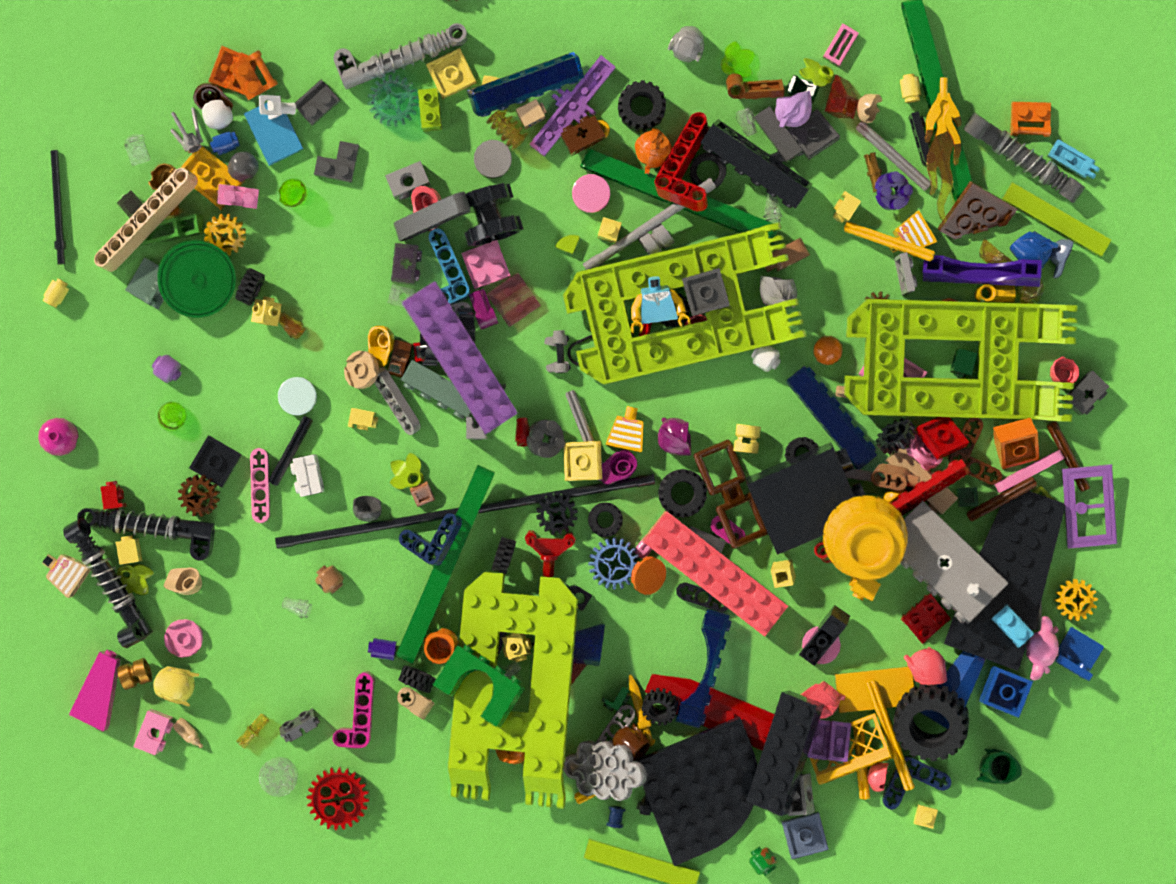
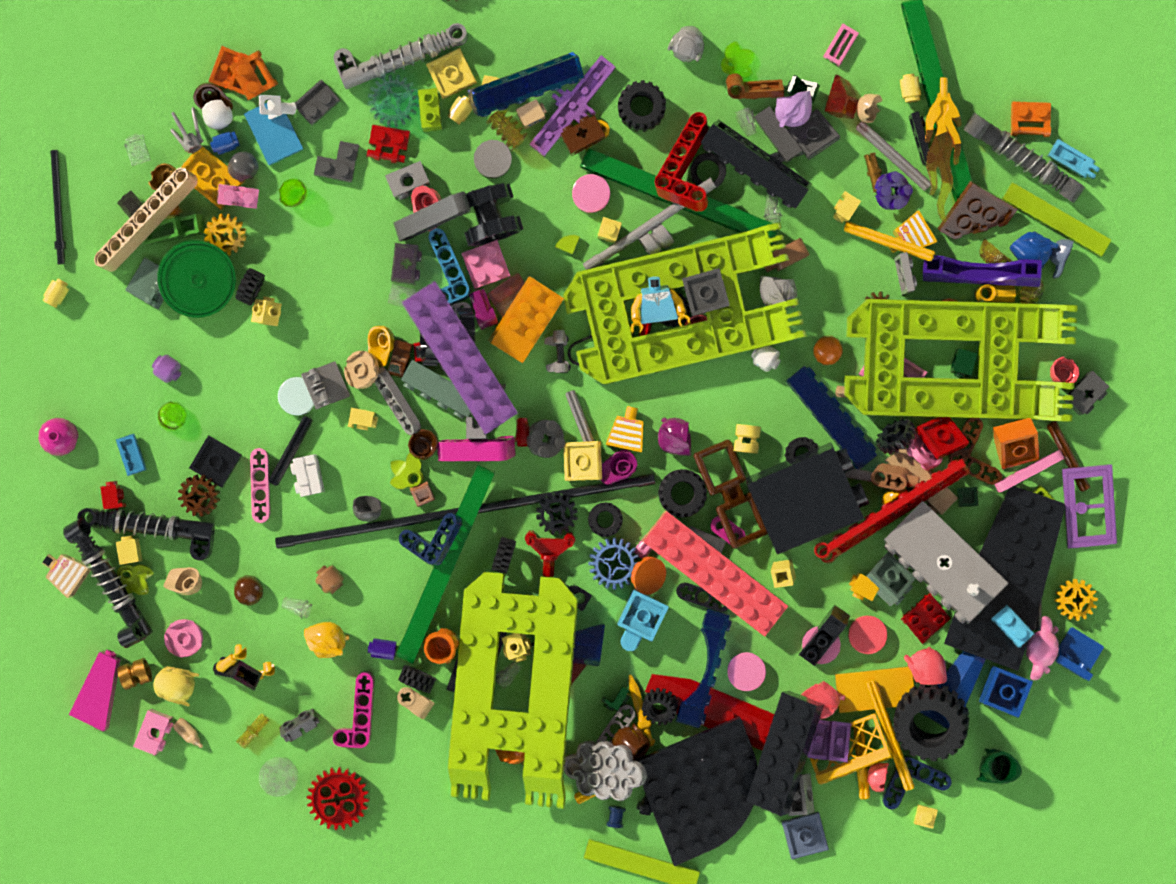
(131, 454): none -> dark azure plate
(240, 673): none -> torso
(248, 590): none -> reddish brown hair
(291, 326): clear orange cone -> none
(325, 385): none -> light grey hinge
(325, 639): none -> yellow helmet
(389, 138): none -> red plate
(423, 444): none -> reddish brown hair
(460, 109): none -> light yellow brick
(495, 449): none -> dark pink beam
(505, 692): green arch -> none
(525, 319): none -> light orange brick
(640, 619): none -> medium azure brick
(652, 149): orange helmet -> none
(746, 671): none -> bright pink tile
(763, 861): green head -> none
(818, 74): lime plate -> none
(865, 537): yellow piece -> none
(867, 634): none -> coral tile
(891, 579): none -> sand green plate
(1001, 499): reddish brown axle -> none

